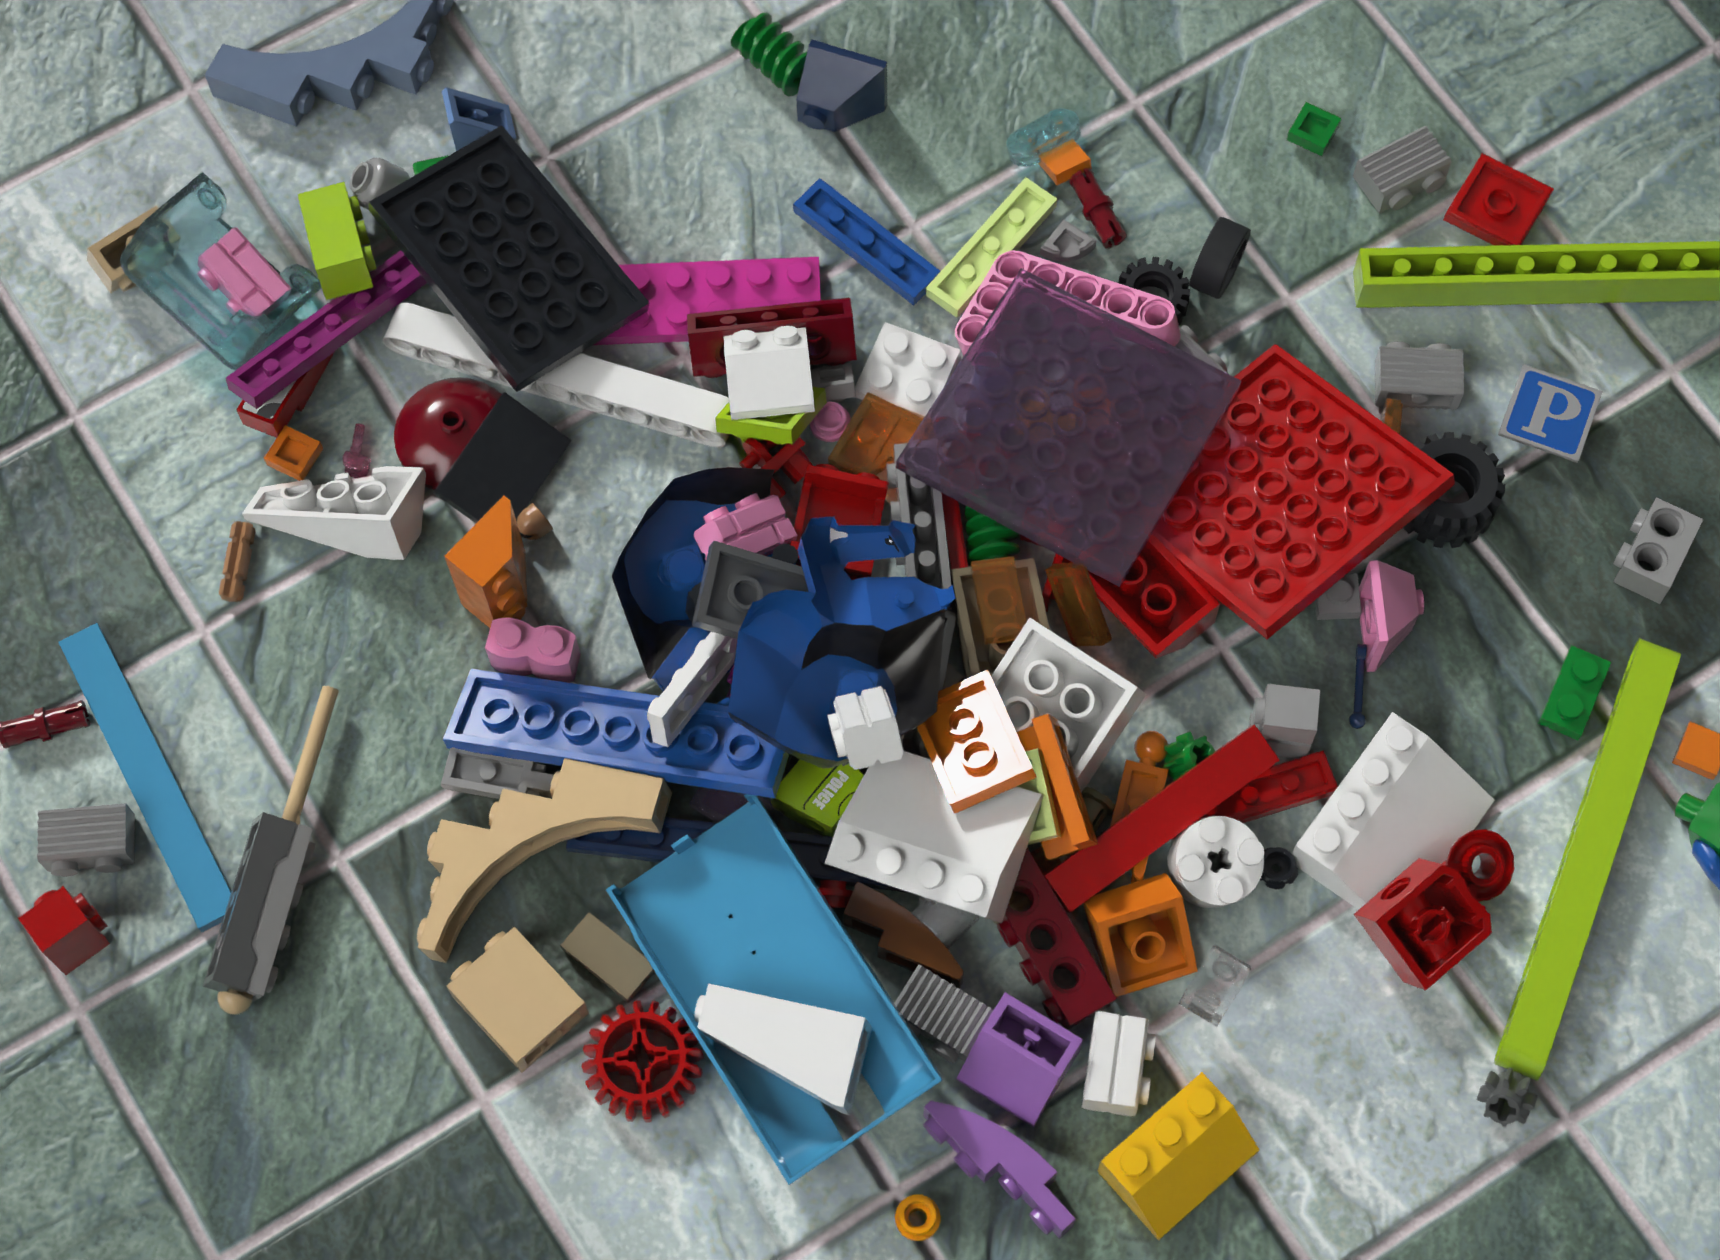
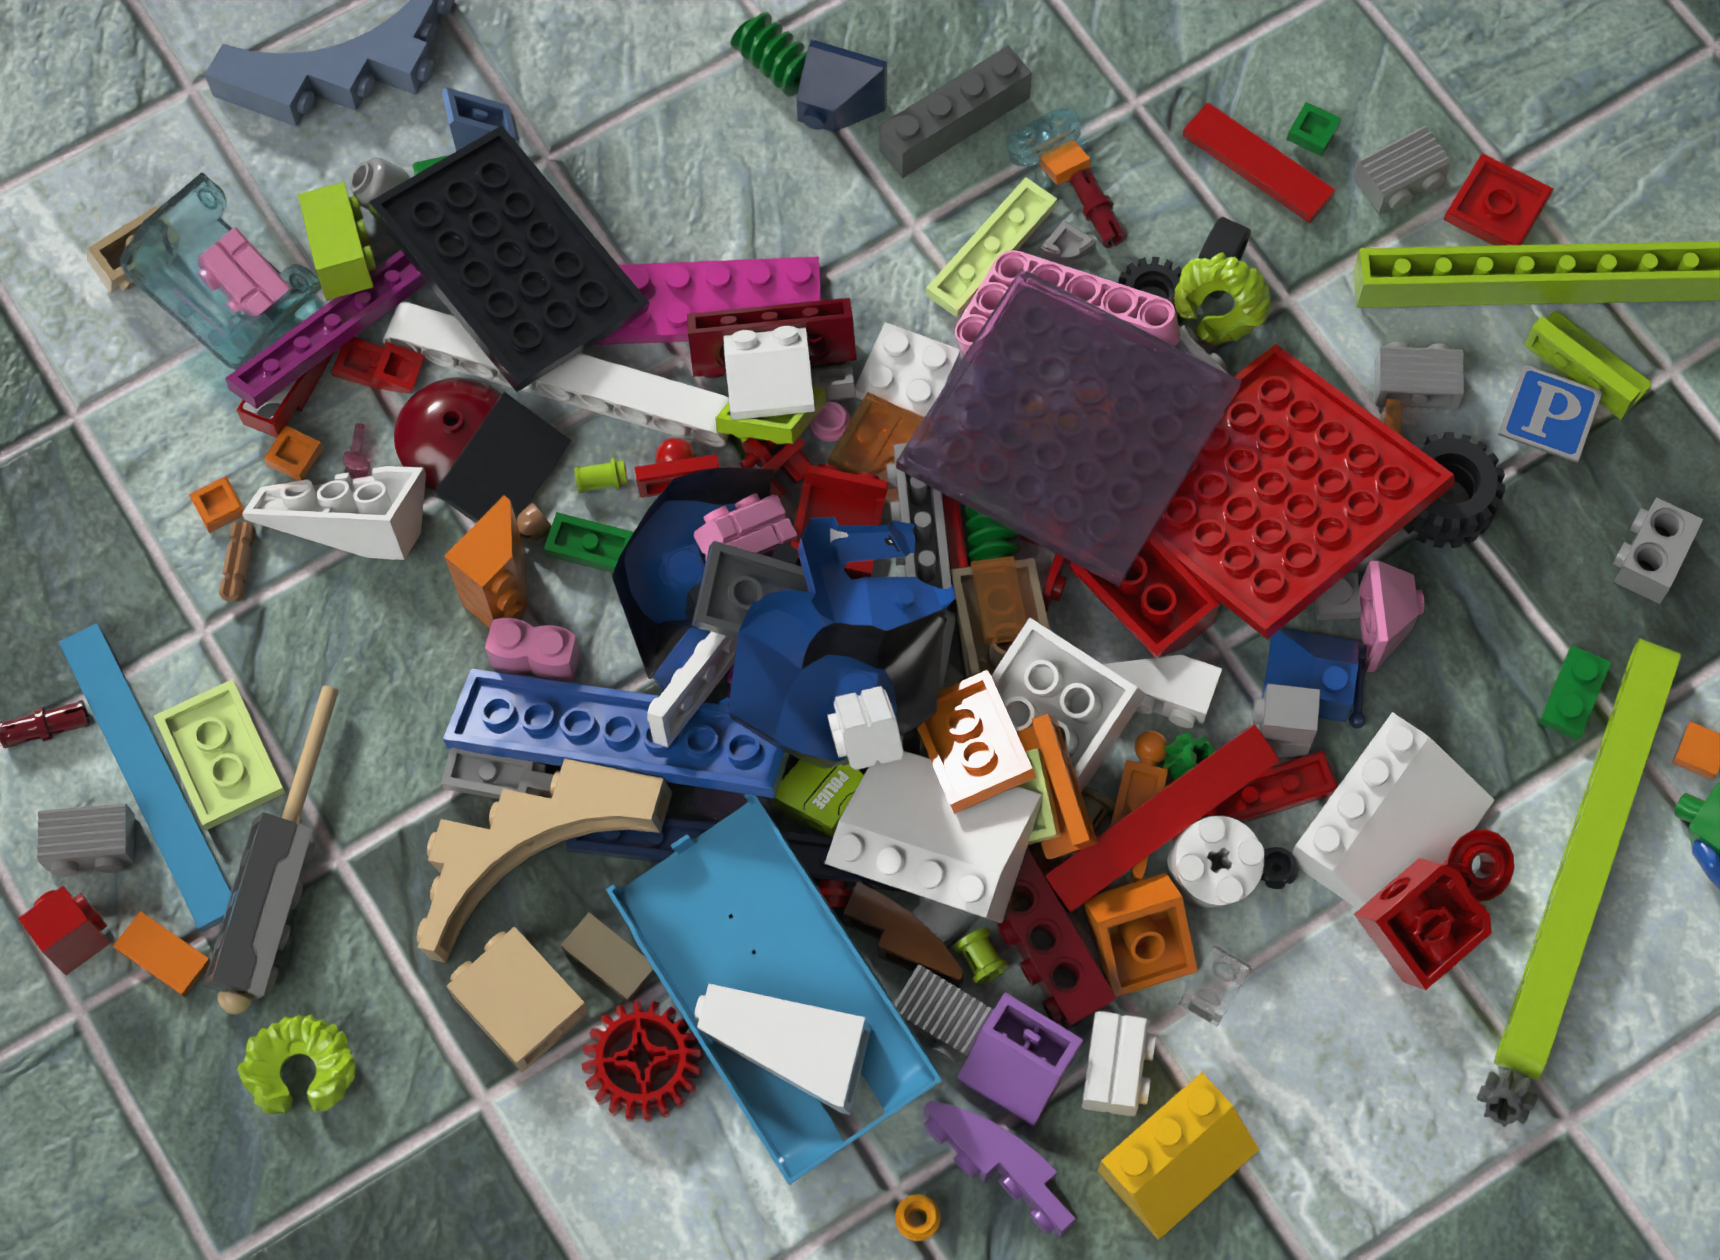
(162, 954): none -> orange tile
(217, 504): none -> orange tile
(219, 754): none -> yellowish green plate
(291, 1037): none -> lime piece
(377, 366): none -> red slope
(586, 542): none -> green plate
(601, 476): none -> lime pin
(672, 459): none -> red tile
(866, 241): blue plate -> none
(955, 111): none -> dark grey brick
(981, 956): none -> lime bush
(1078, 604): clear orange tile -> none
(1174, 687): none -> white slope
(1223, 274): none -> lime piece
(1258, 162): none -> red tile
(1315, 663): none -> blue slope
(1587, 362): none -> lime panel

